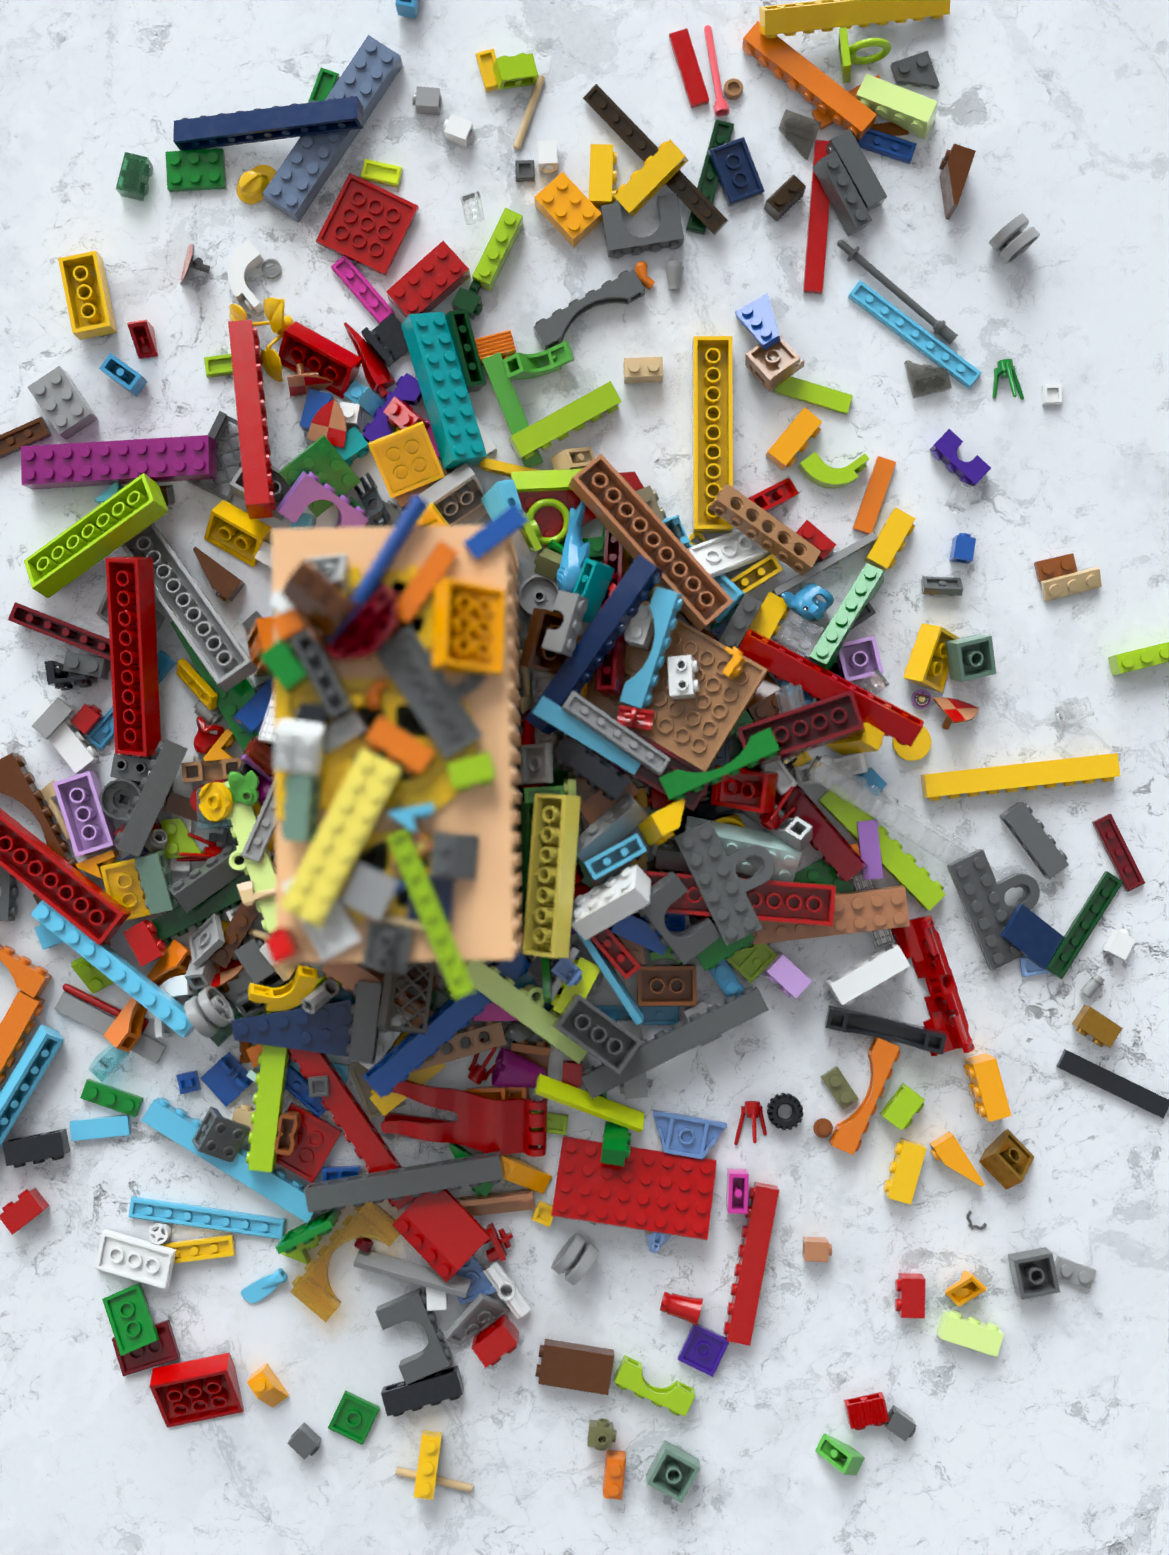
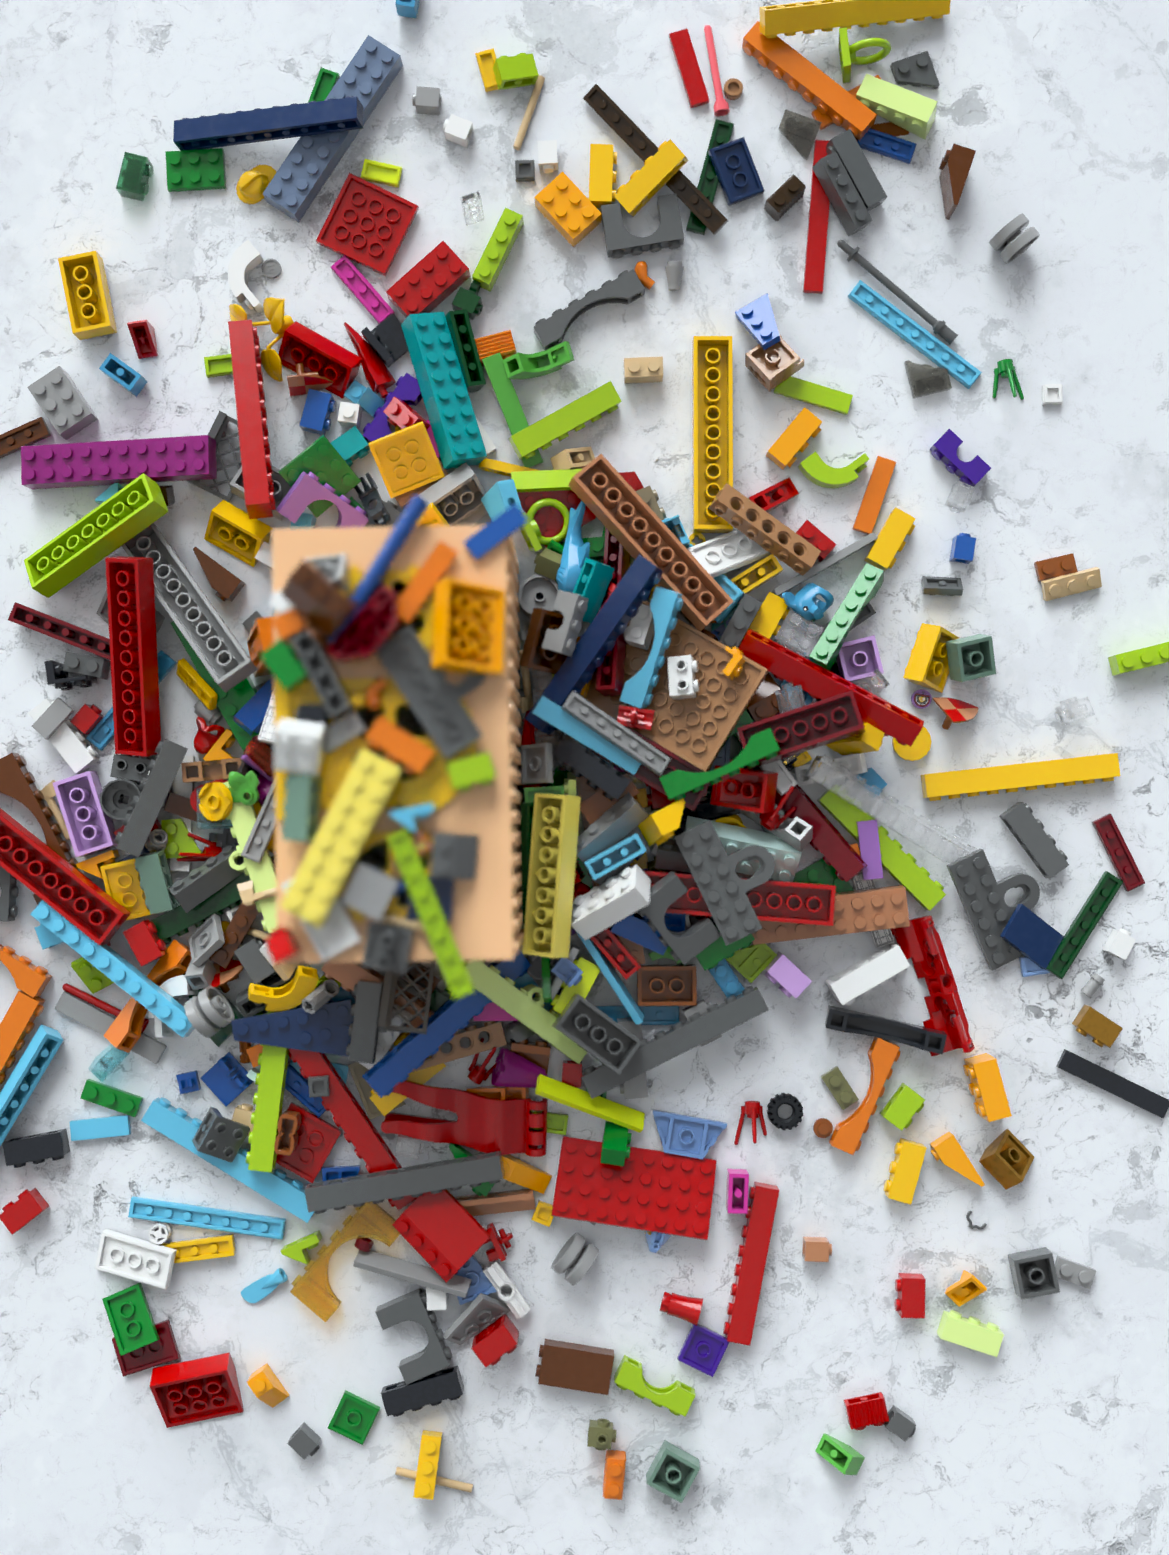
(190, 263): dark grey shield -> none
(307, 1231): green plate -> none
(330, 423): shield -> none

